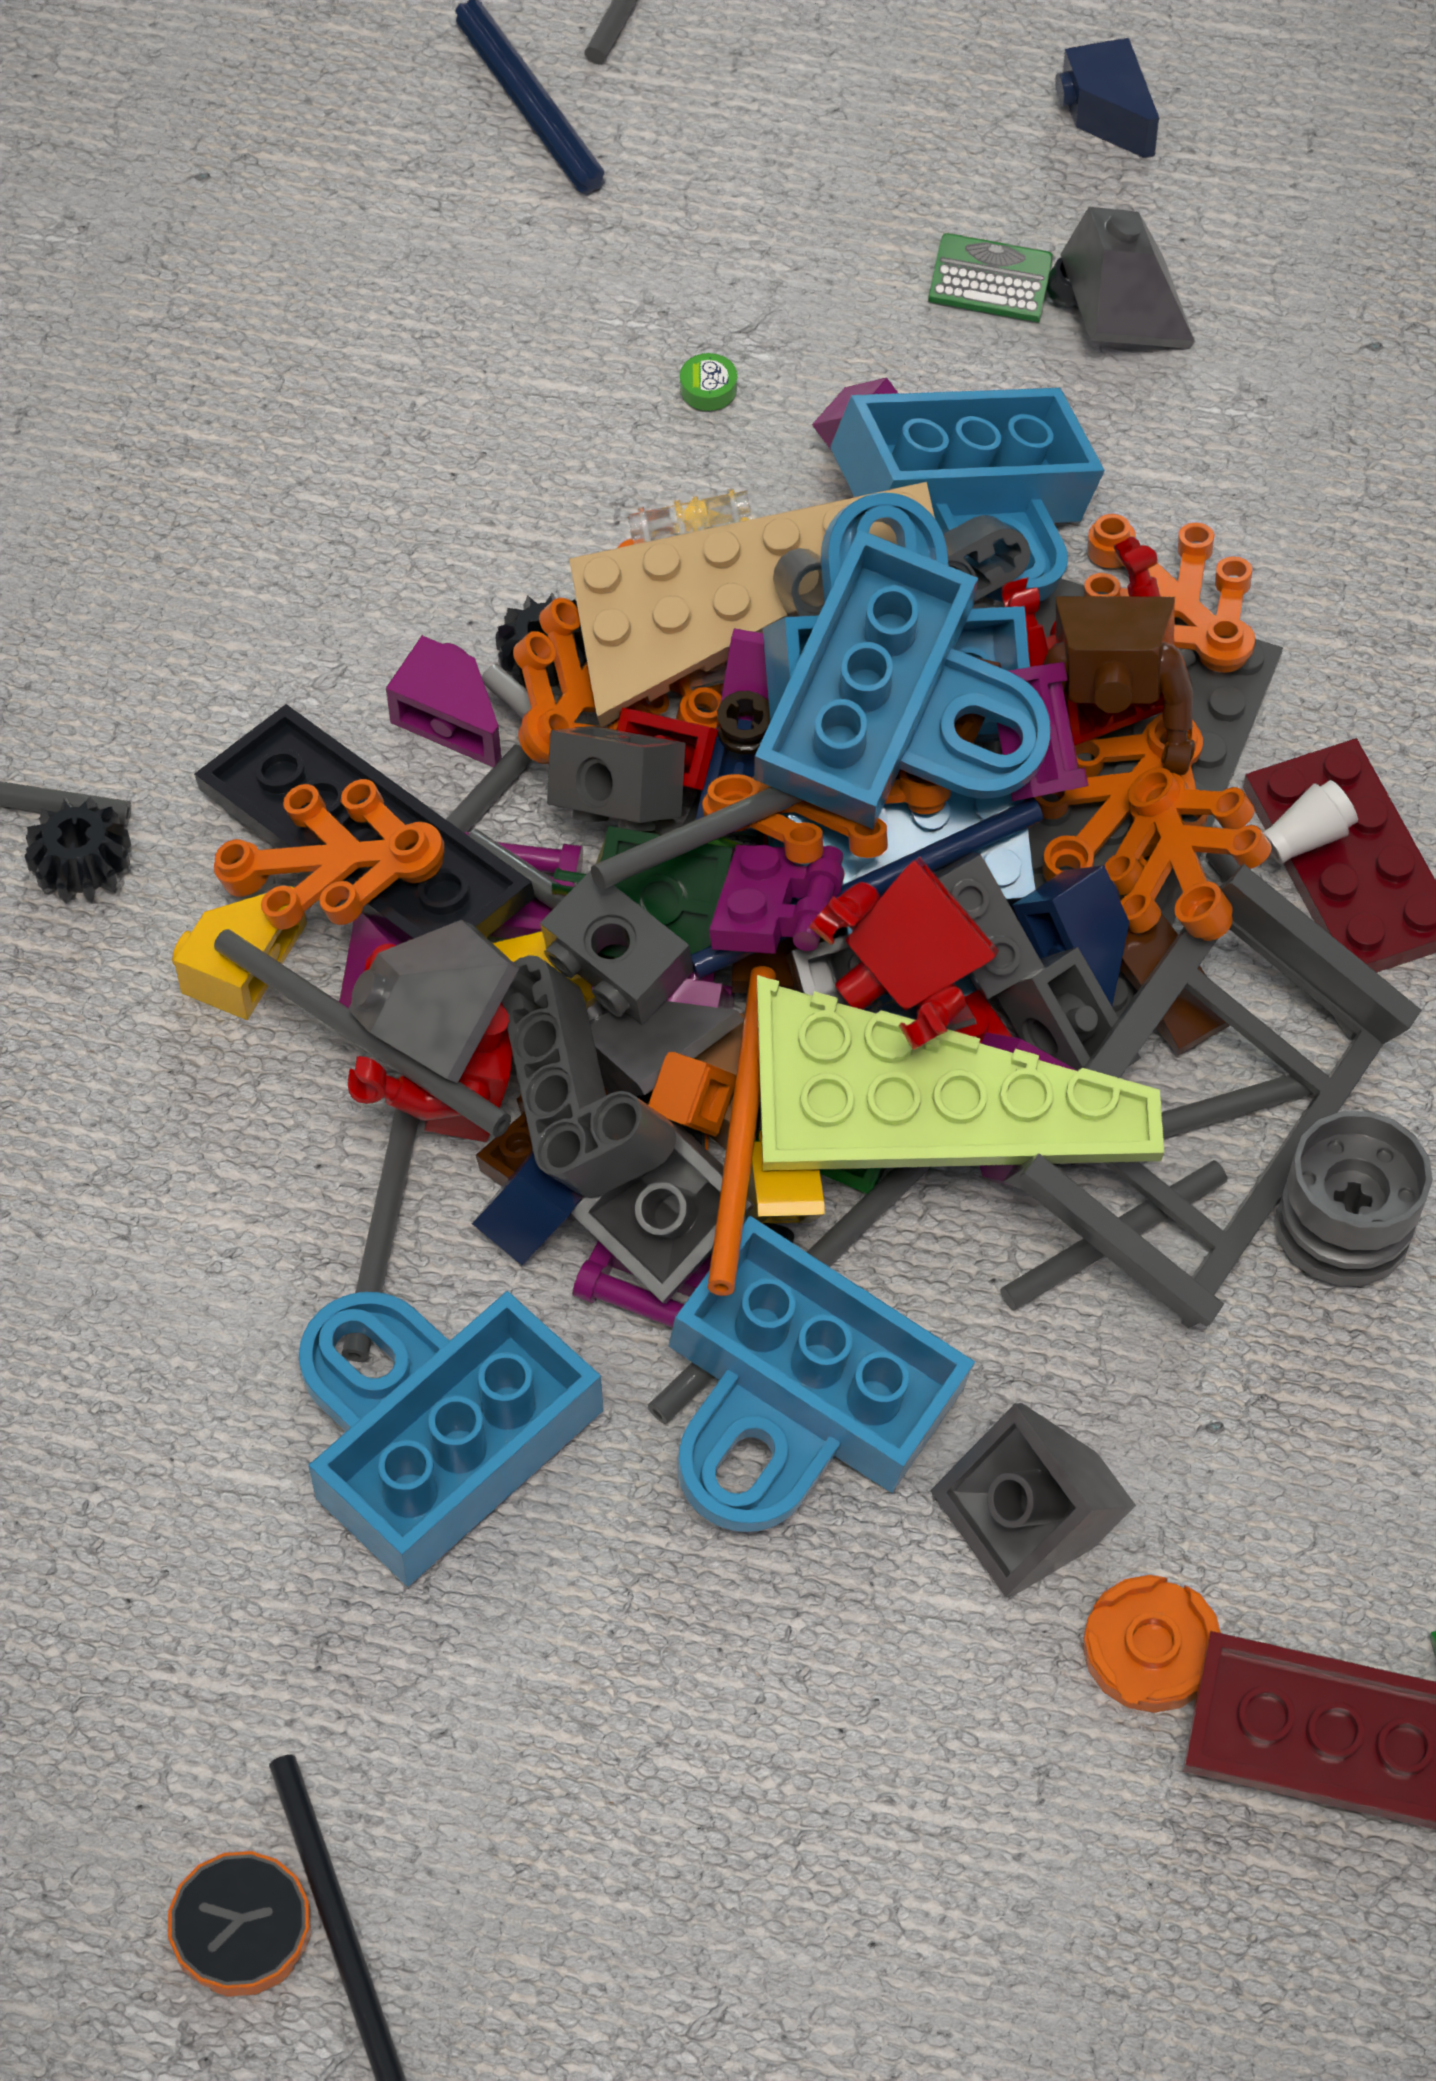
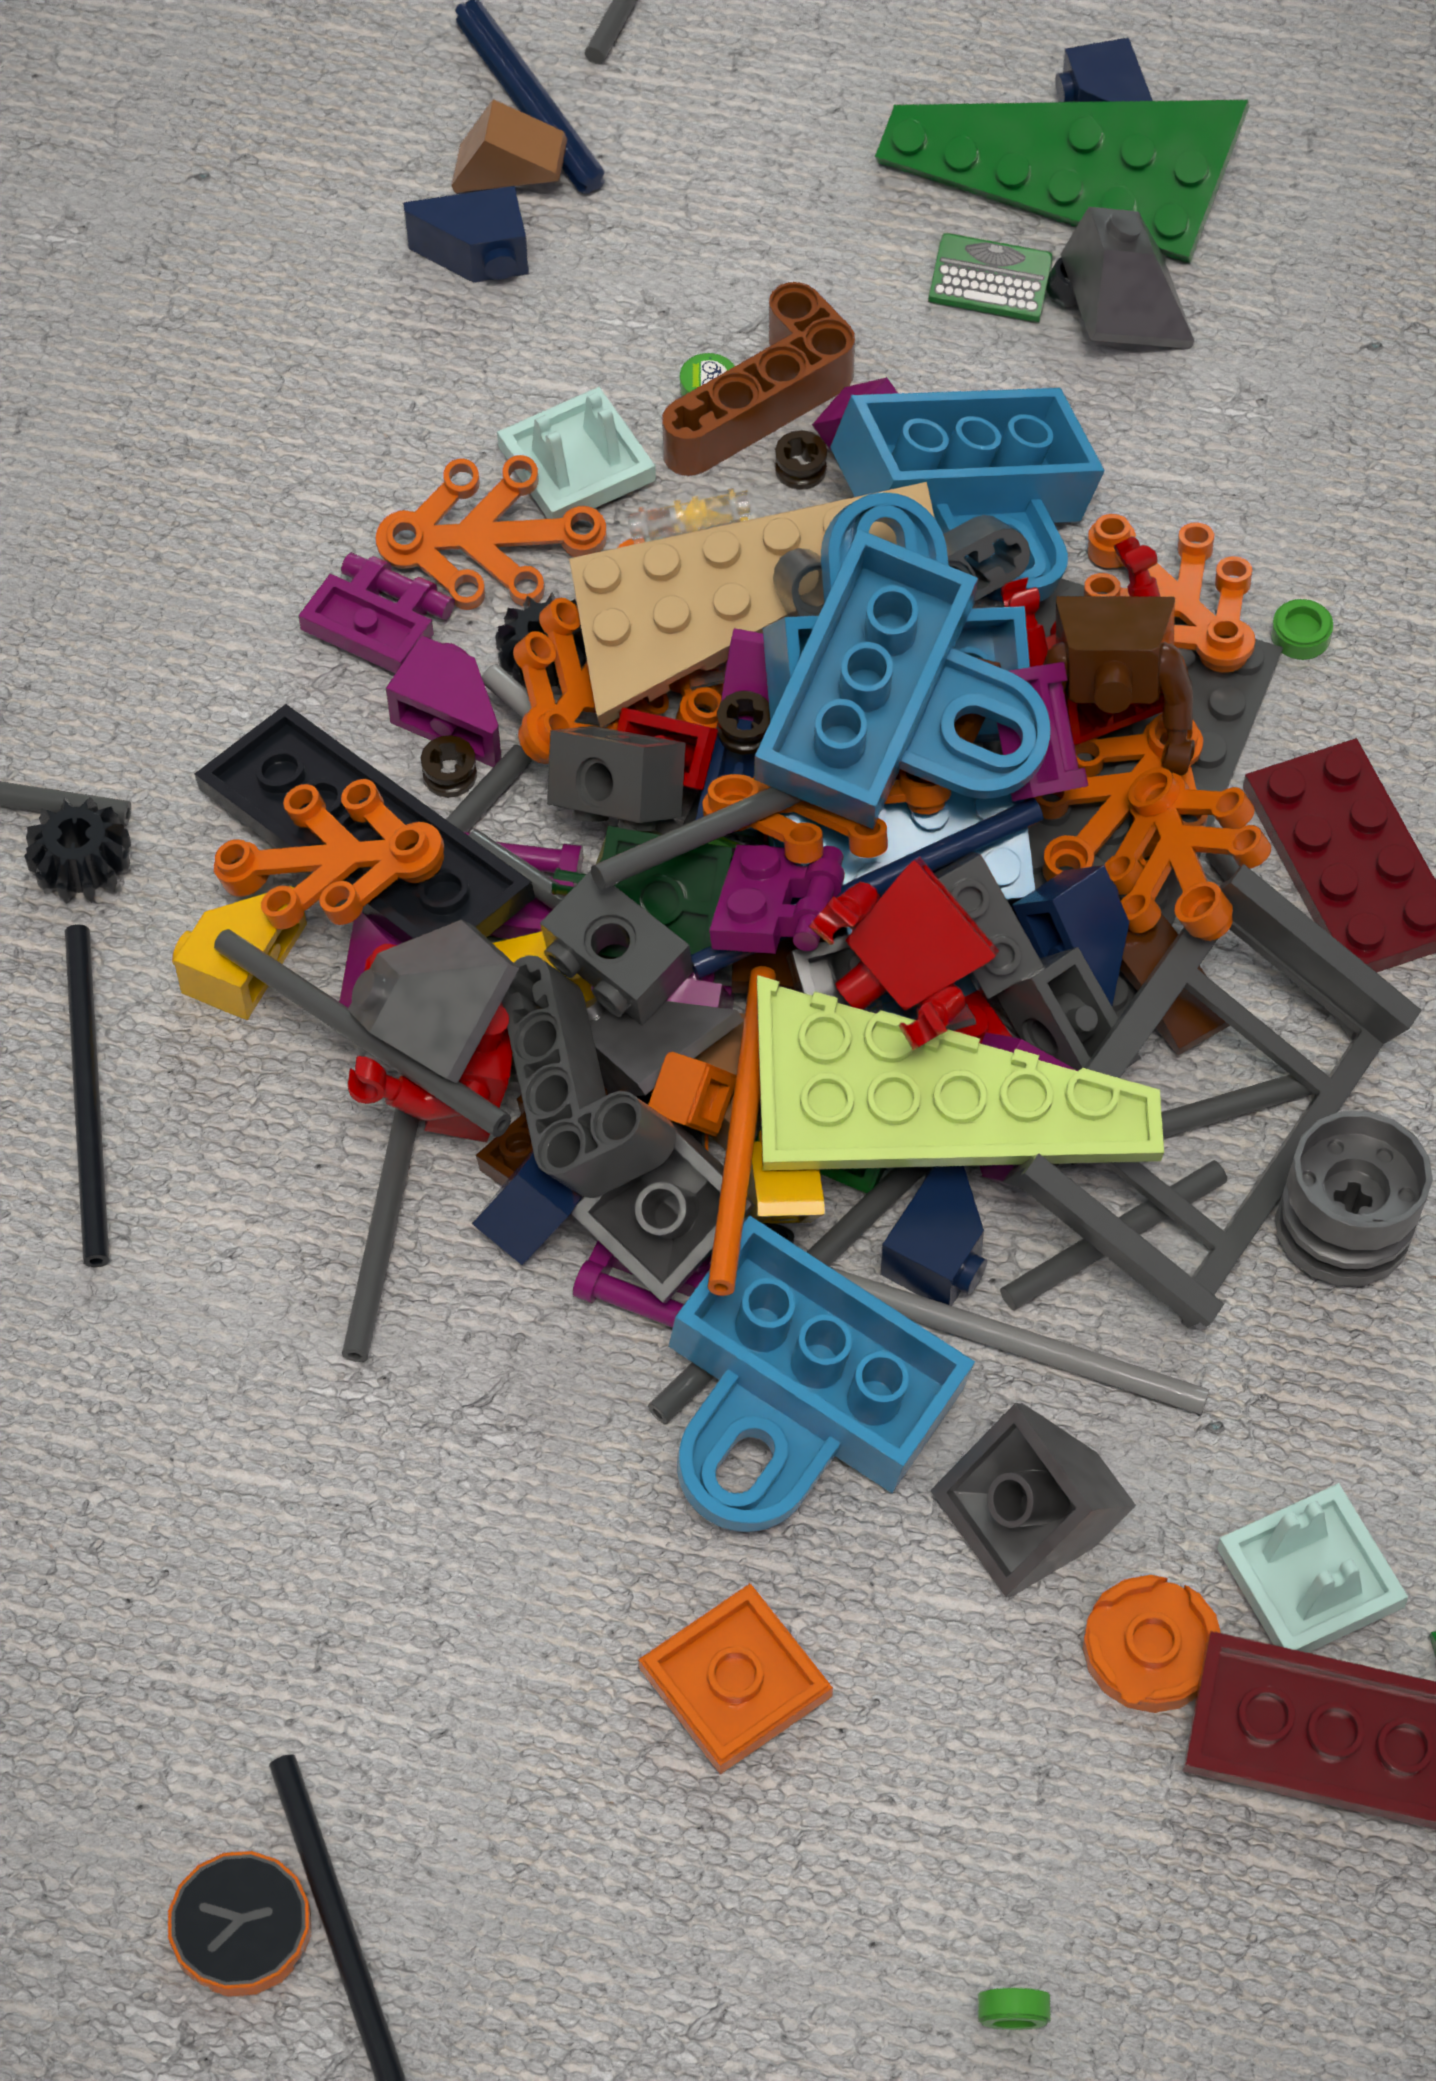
(86, 1097): none -> black piece
(368, 624): none -> magenta plate
(444, 749): none -> dark brown bush
(445, 1427): dark azure brick -> none
(470, 233): none -> dark blue slope
(481, 534): none -> orange plant
(508, 151): none -> medium nougat slope
(580, 454): none -> light aqua plate
(735, 1678): none -> orange plate
(789, 469): none -> dark brown bush
(801, 369): none -> dark orange beam
(937, 1239): none -> dark blue slope
(1014, 2008): none -> bright green tile
(1037, 1347): none -> light grey piece
(1077, 156): none -> green wing
(1302, 629): none -> bright green tile
(1311, 822): white cone -> none
(1312, 1572): none -> light aqua plate

